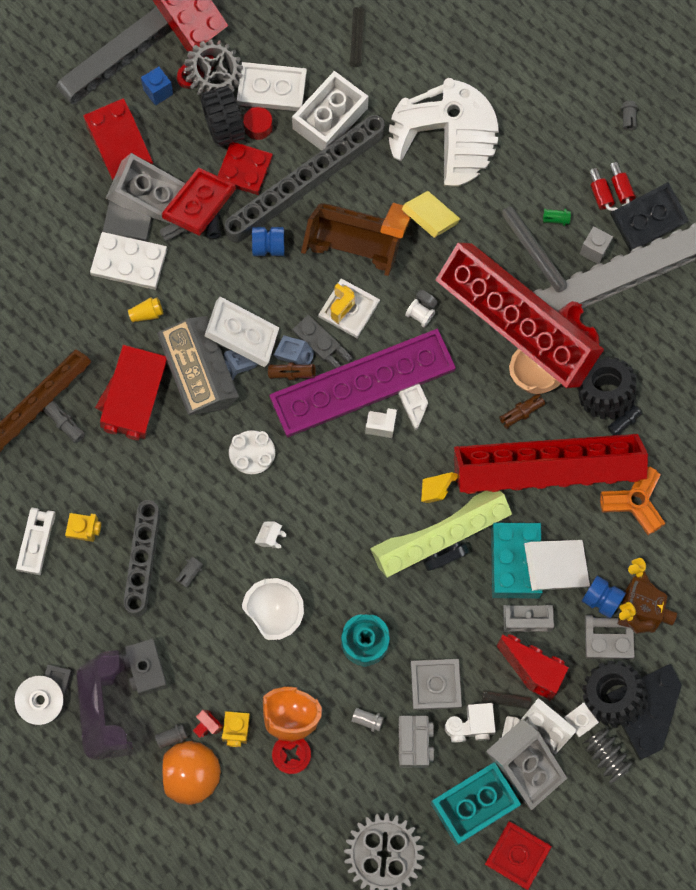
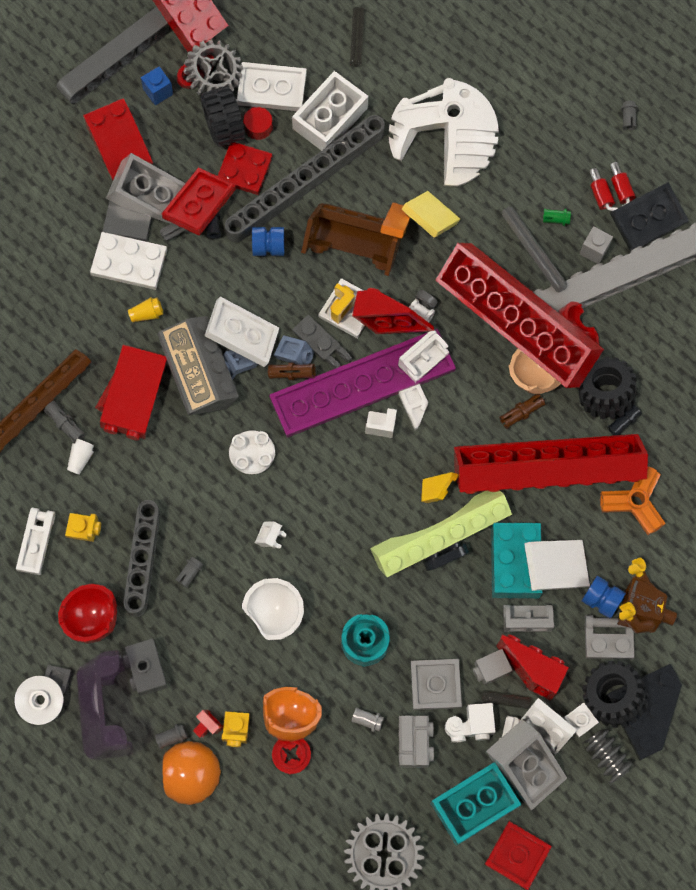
(79, 456): none -> white cone
(88, 613): none -> red cylinder
(387, 315): none -> red slope
(423, 356): none -> white hinge
(492, 667): none -> light grey brick

